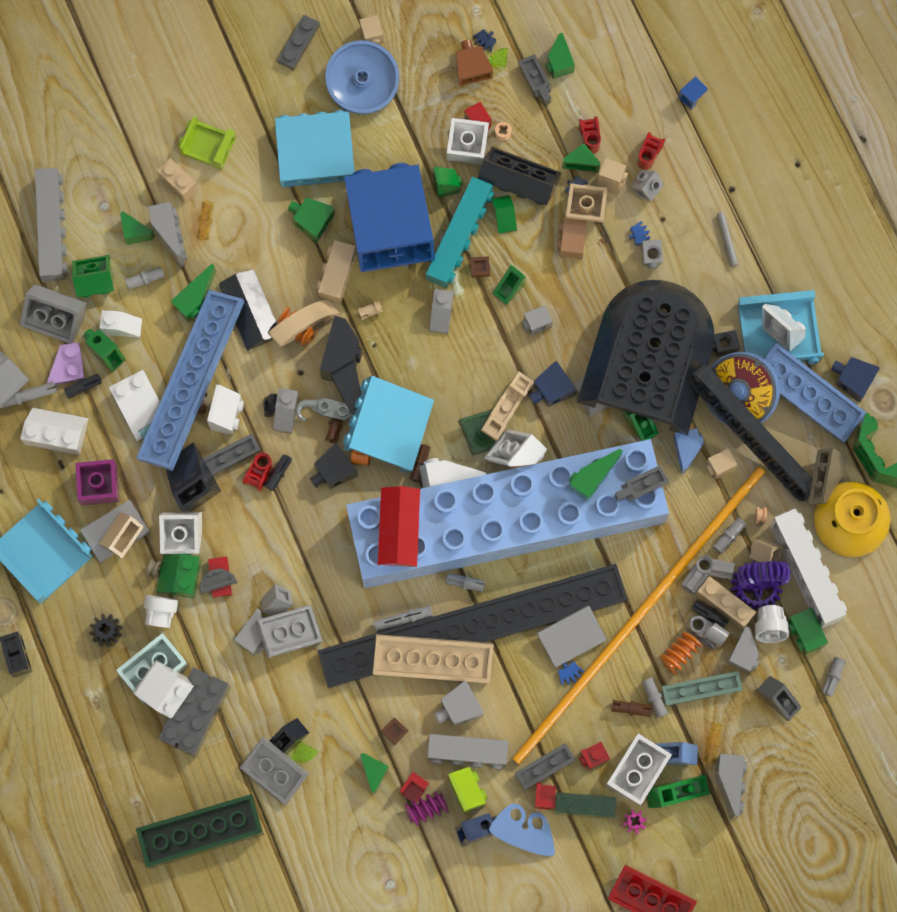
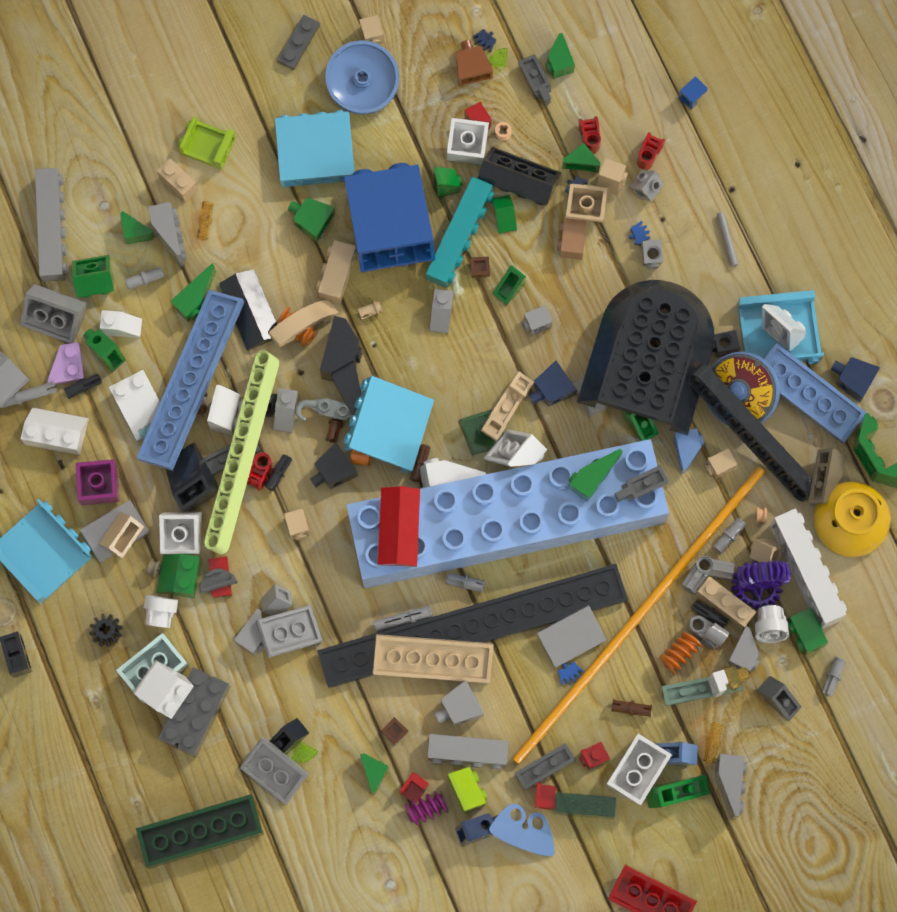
(241, 452): none -> yellowish green beam
(297, 524): none -> tan brick
(636, 827): dark pink gear -> none
(654, 697): light grey pin -> none
(727, 678): none -> hips

